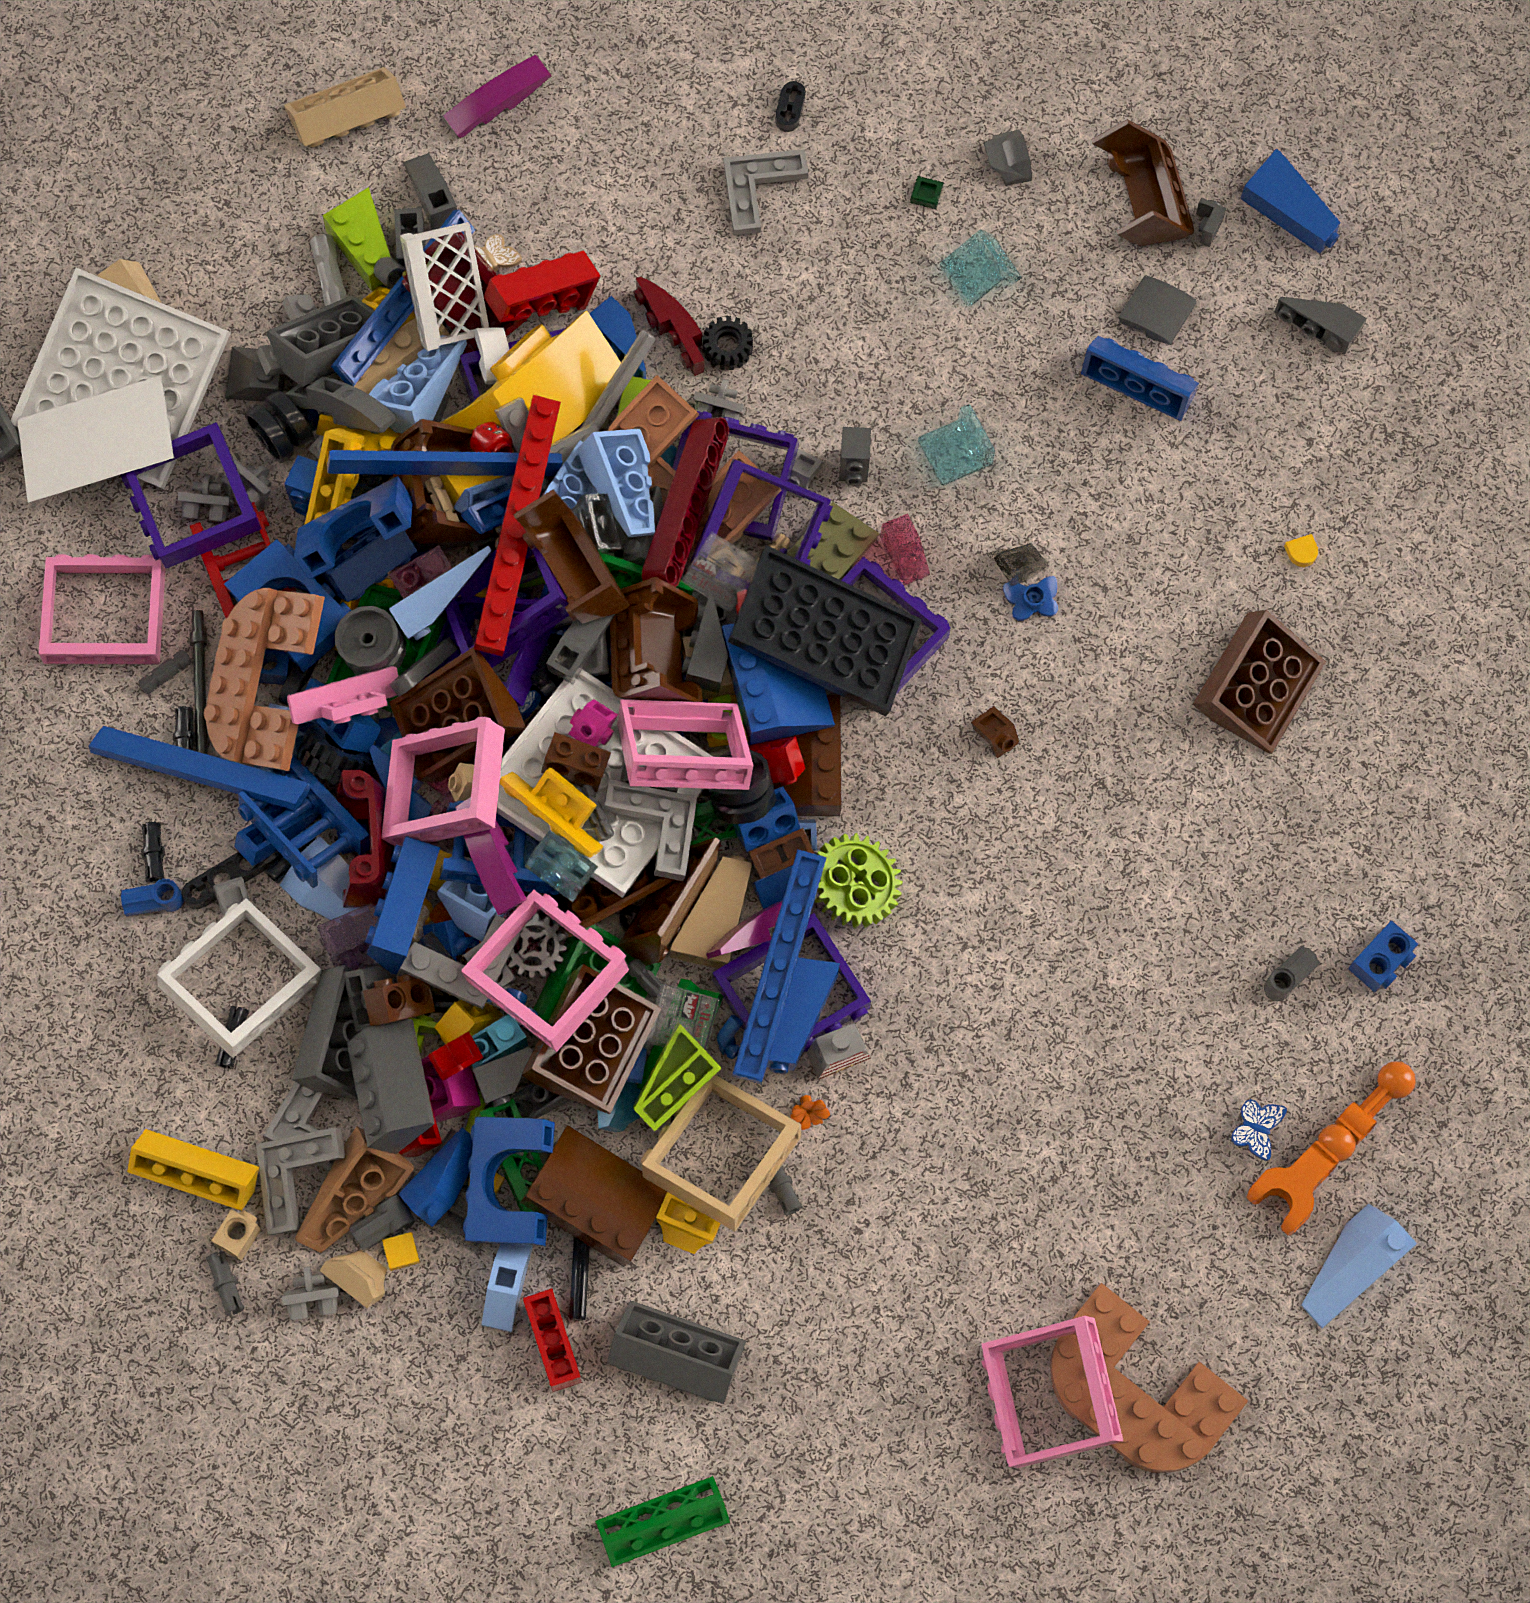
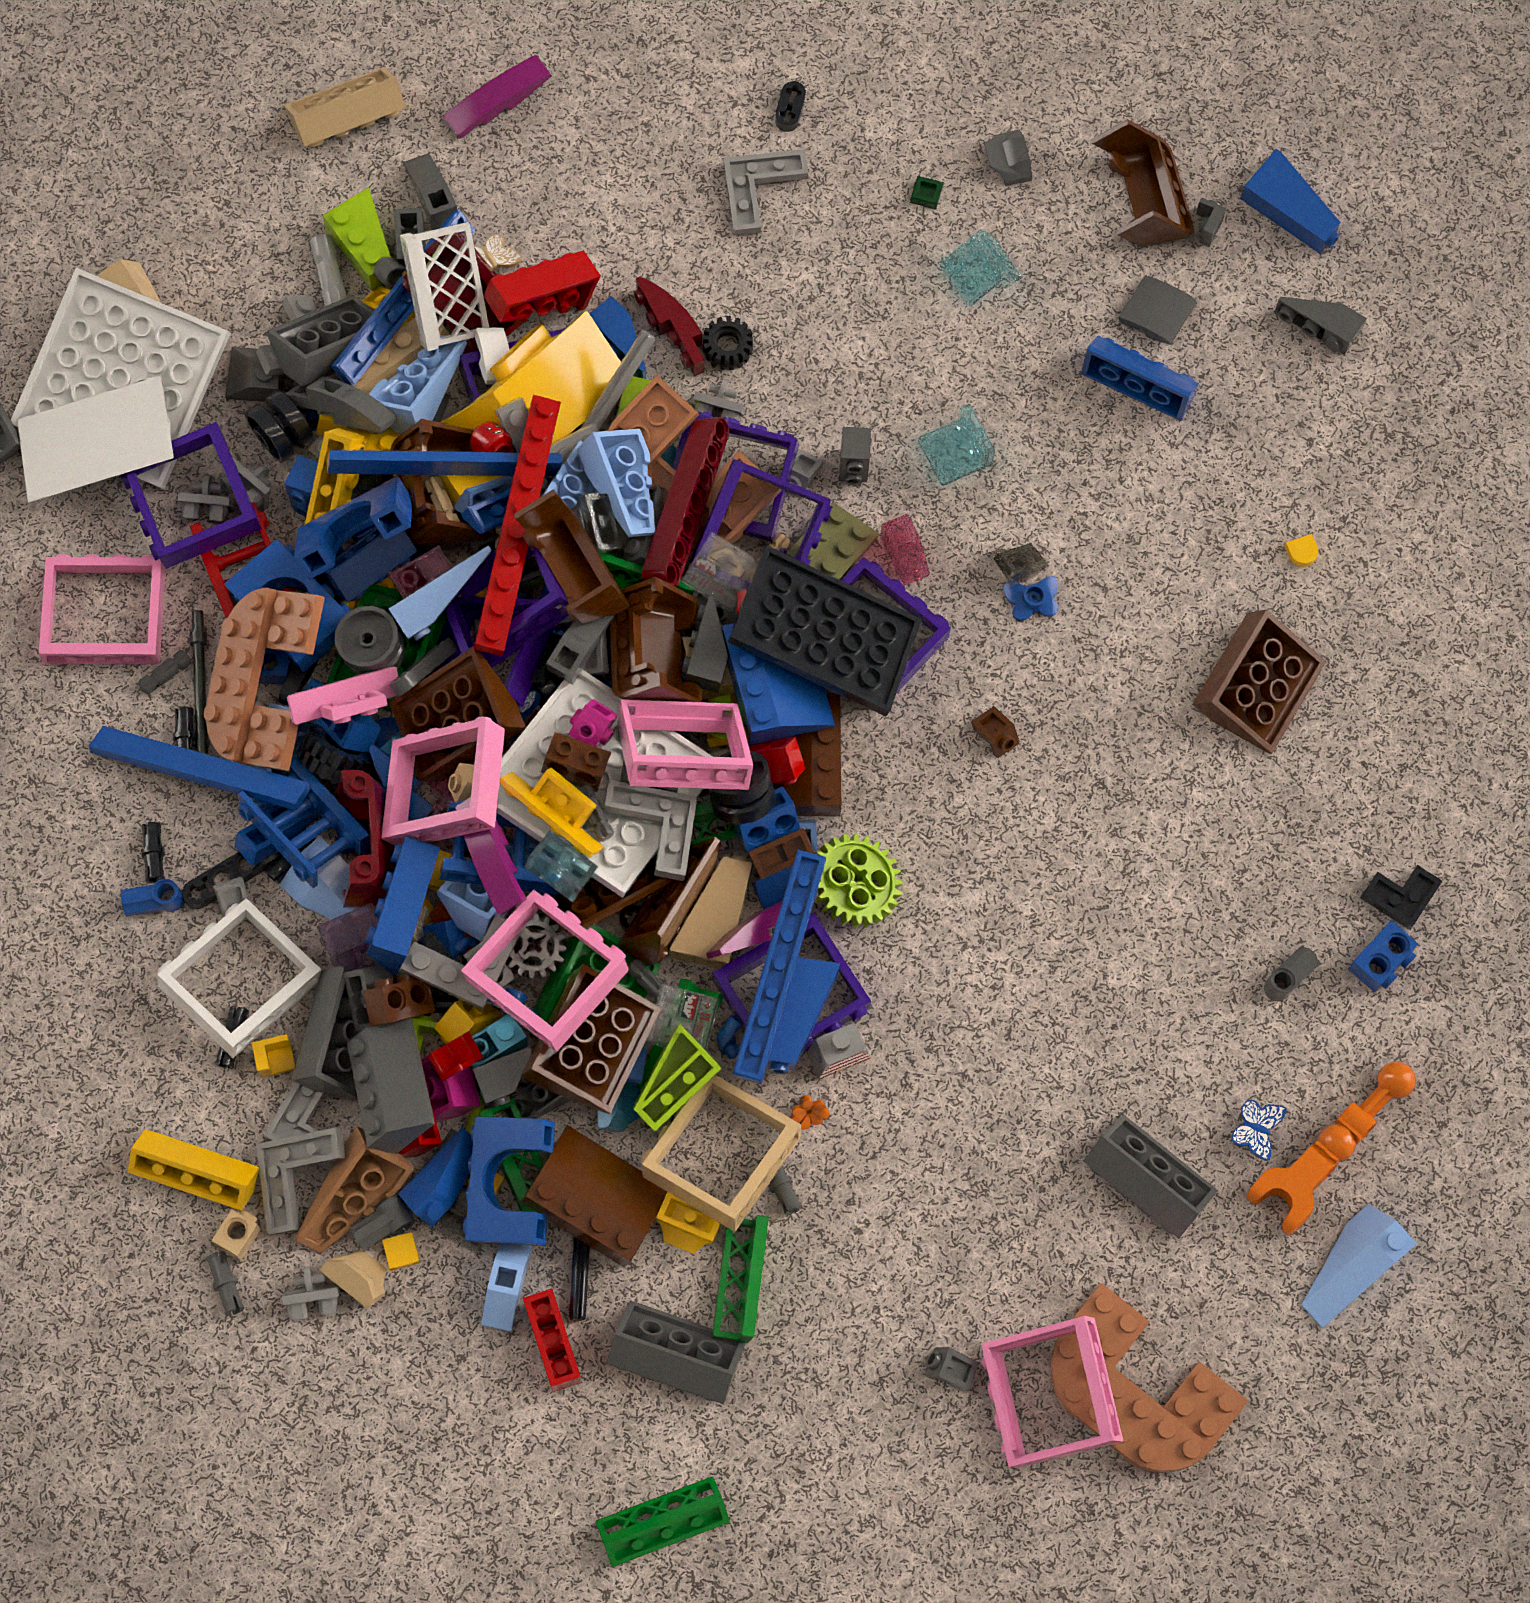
(273, 1055): none -> yellow panel
(751, 1281): none -> green fence
(951, 1367): none -> dark grey bracket
(1150, 1176): none -> dark grey slope
(1403, 903): none -> black plate

